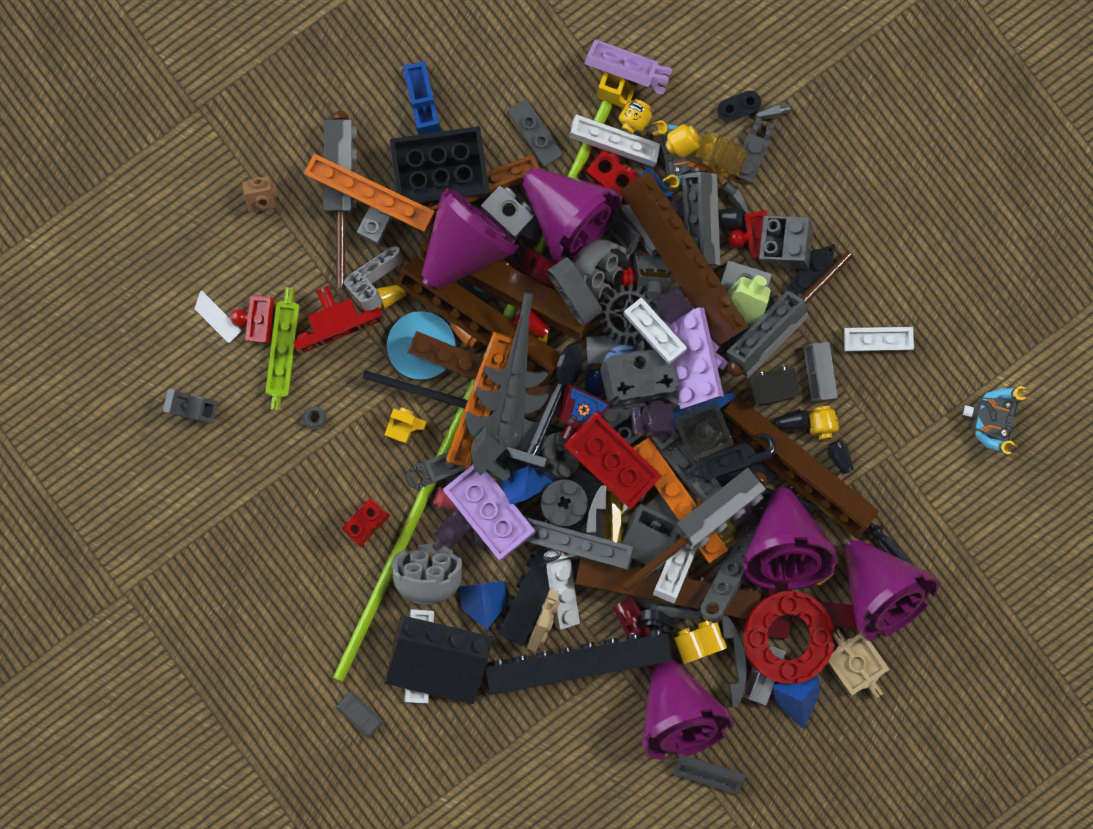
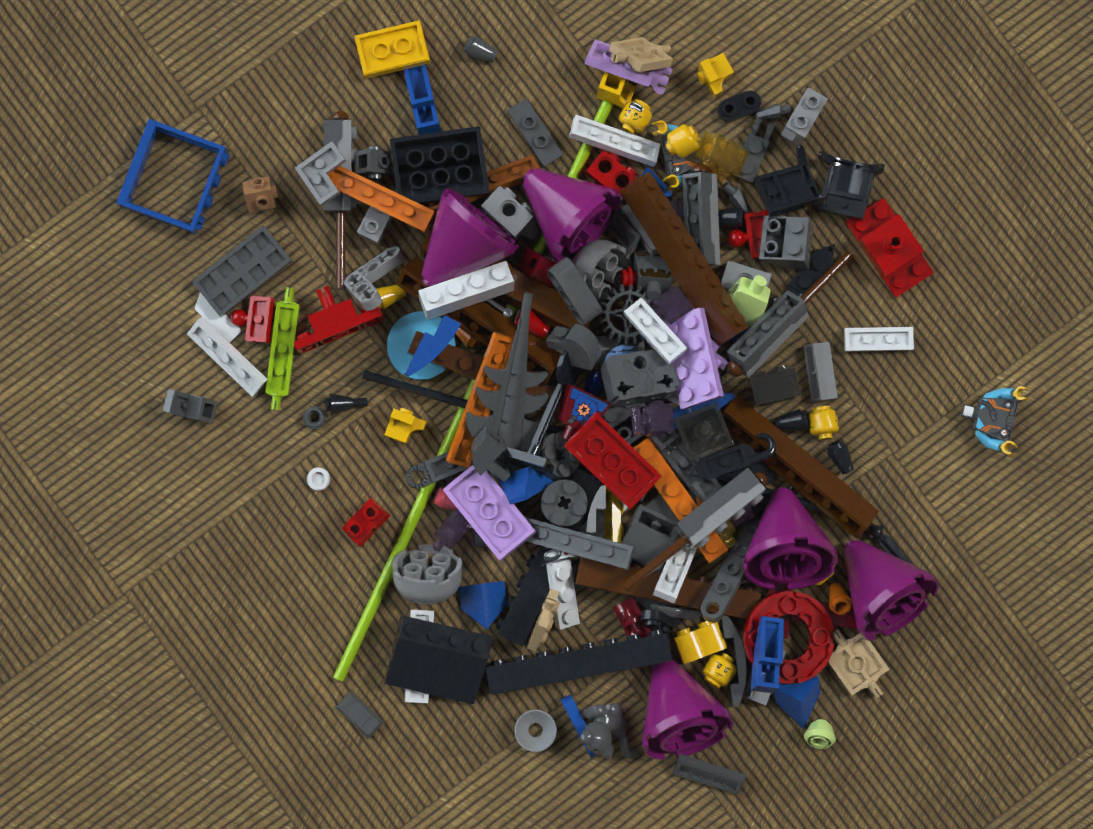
(139, 162): none -> blue window
(227, 356): none -> white plate
(242, 271): none -> dark grey plate
(316, 169): none -> light grey plate
(318, 479): none -> white tile
(339, 403): none -> black cone
(373, 162): none -> dark grey brick
(392, 49): none -> yellow tile
(432, 346): none -> blue slope
(466, 290): none -> white brick
(479, 49): none -> dark grey cone
(506, 312): none -> white hinge
(539, 743): none -> light grey piece
(576, 718): none -> blue beam
(578, 342): none -> dark grey brick
(607, 722): none -> dark grey animal
(641, 54): none -> tan plate
(714, 73): none -> yellow brick
(719, 670): none -> yellow head
(767, 655): none -> blue slope
(788, 188): none -> black piece
(803, 117): none -> light grey panel
(820, 734): none -> yellowish green cone
(838, 599): none -> orange cone
(847, 186): none -> black piece
(890, 247): none -> red brick

